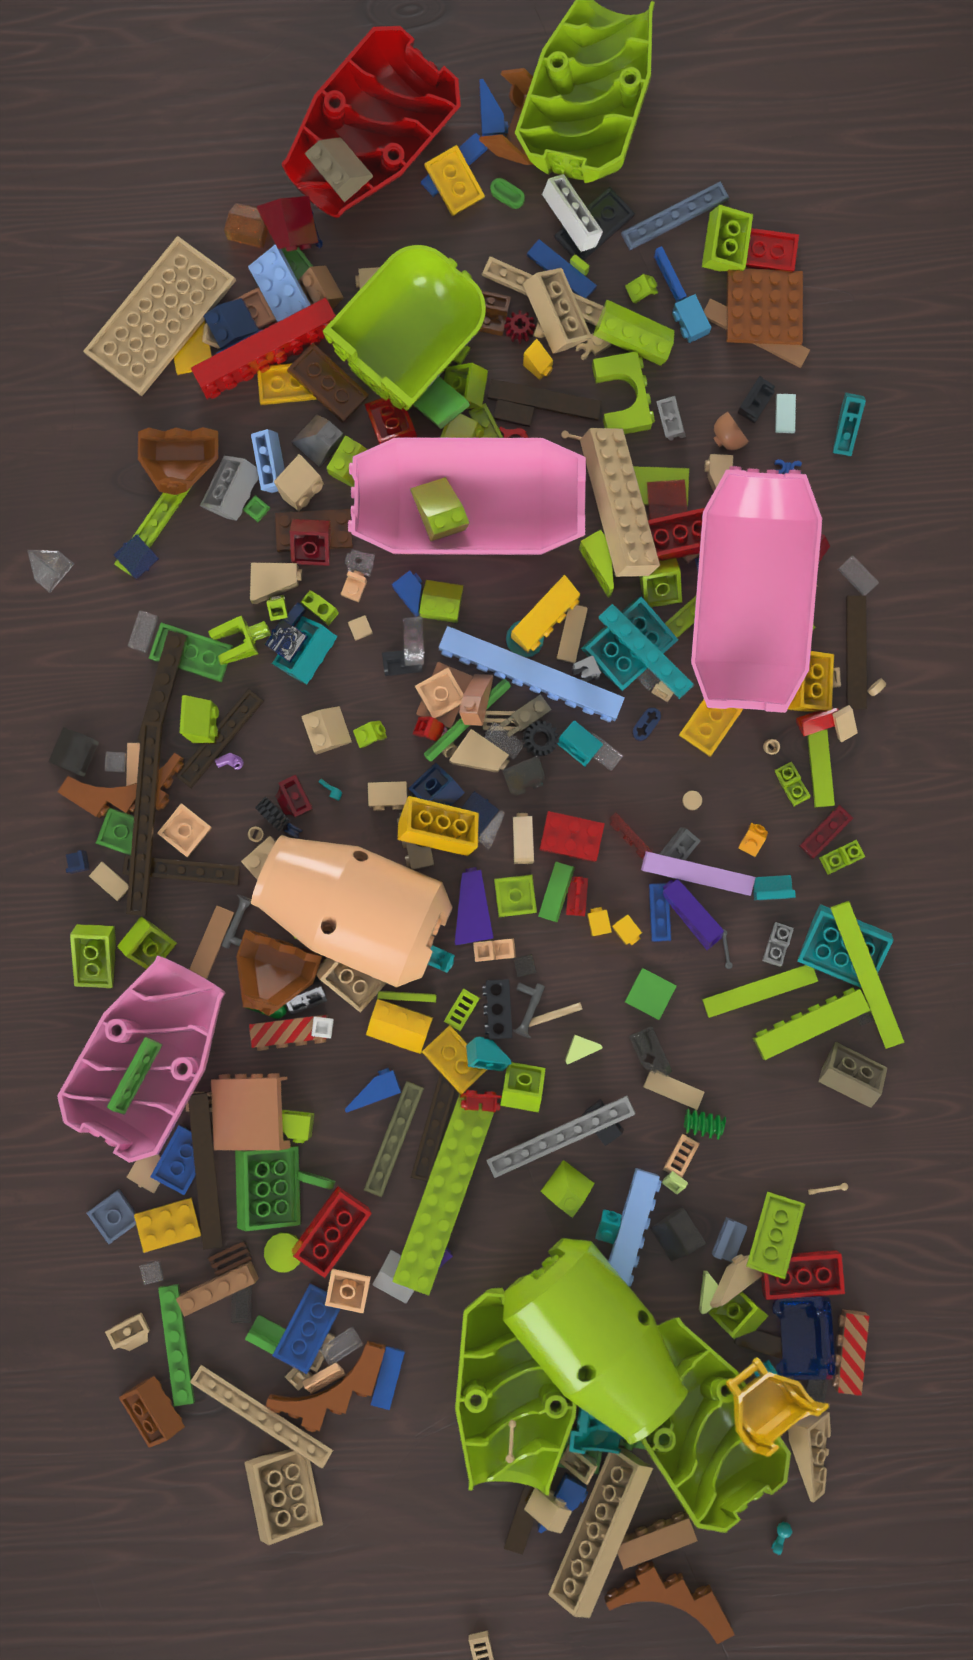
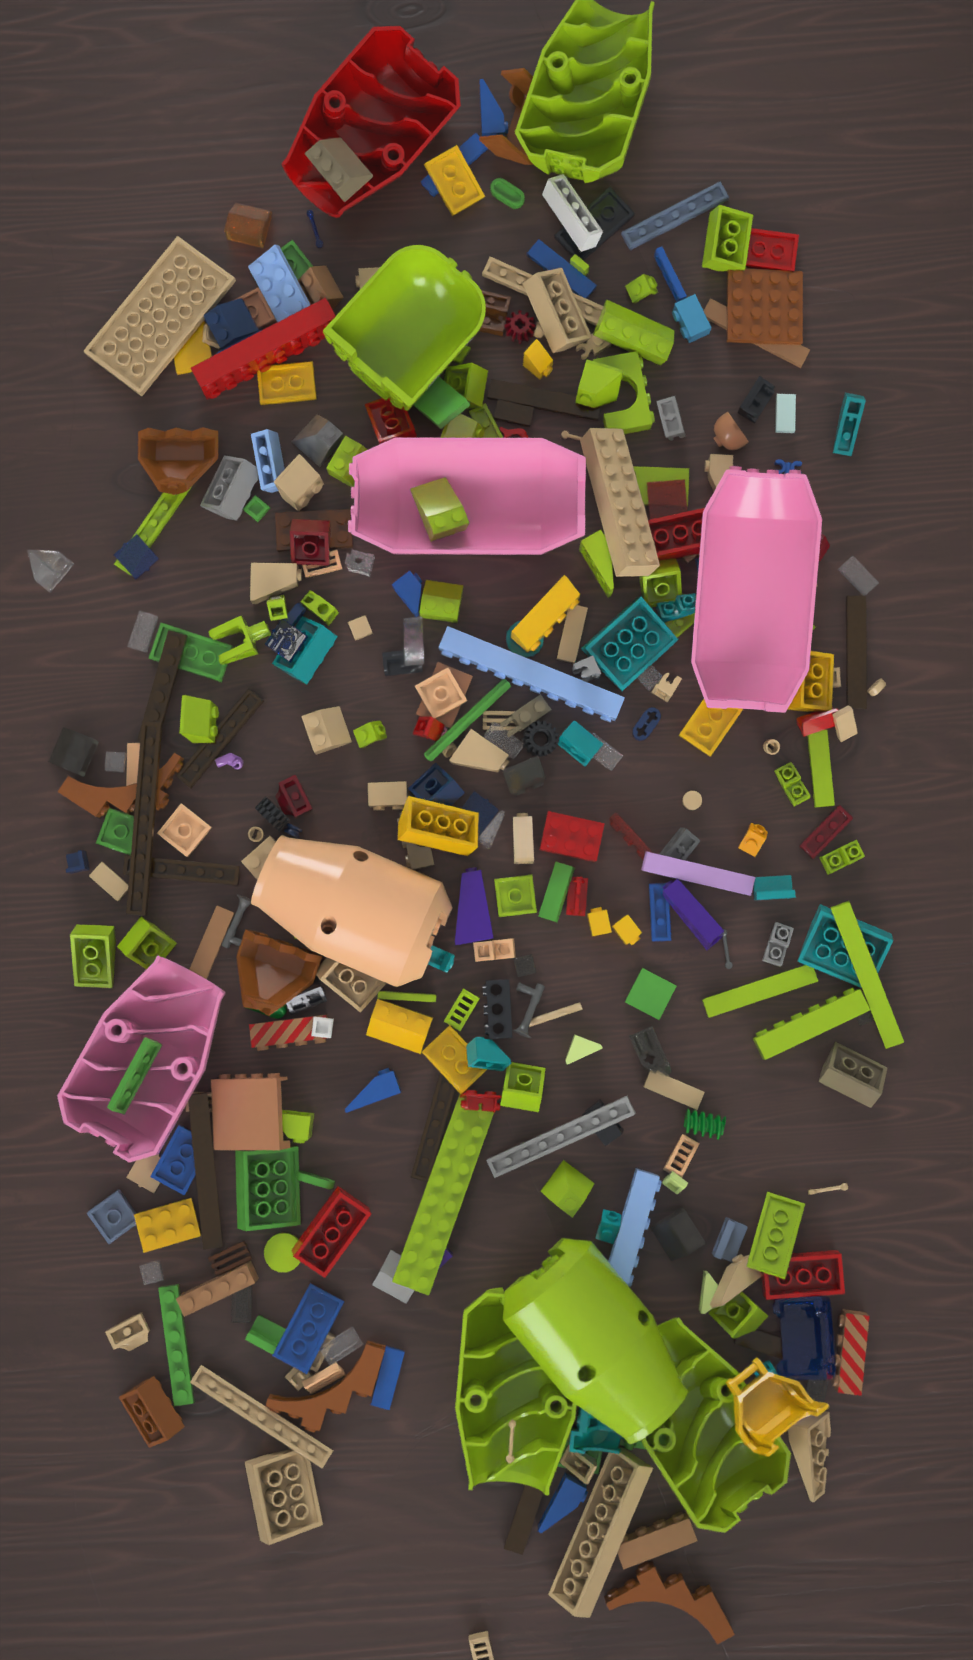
(290, 222): dark red slope -> none
(324, 570): none -> light nougat tile
(327, 382): reddish brown plate -> none
(335, 792): teal hand -> none
(347, 1291): light nougat slope -> none
(354, 585): light nougat bracket -> none
(394, 1139): olive tile -> none
(476, 699): nougat slope -> none
(548, 1510): tan brick -> none
(598, 384): none -> lime slope
(646, 651): teal plate -> none
(681, 607): none -> teal slope
(784, 1531): teal arm -> none

